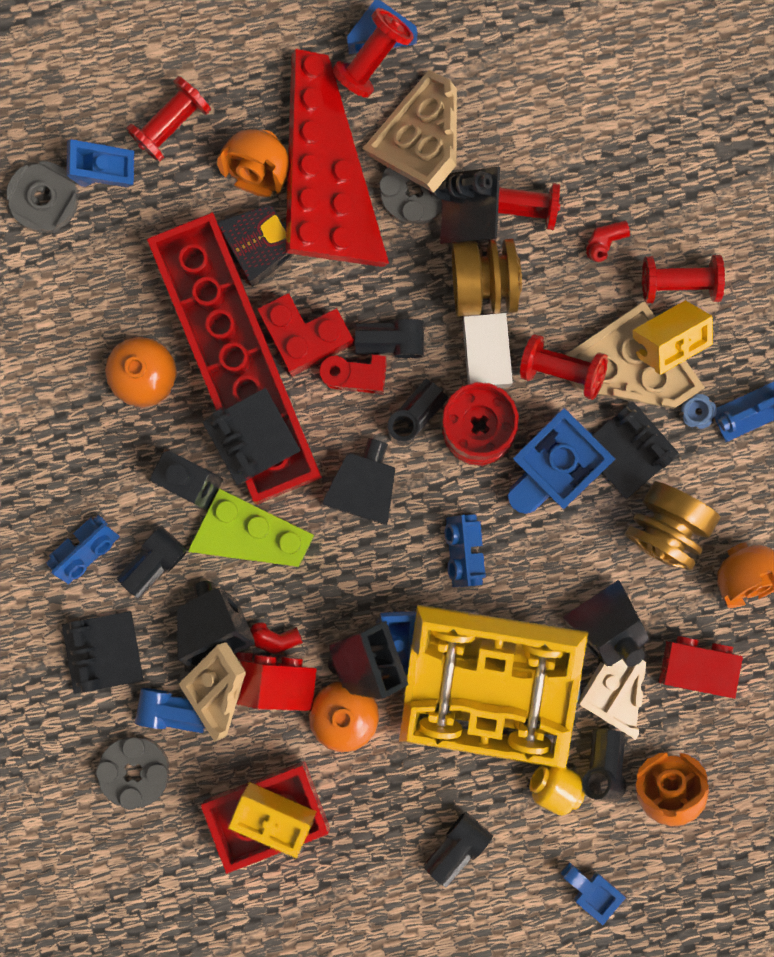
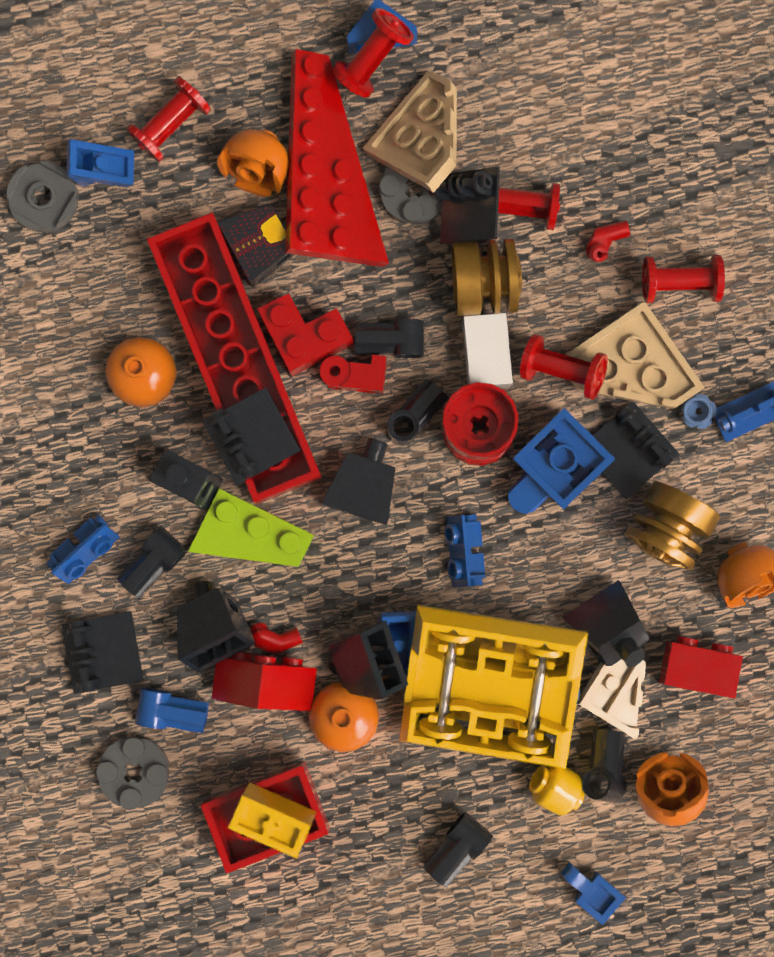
(214, 689): tan wing -> none
(674, 336): yellow hinge -> none

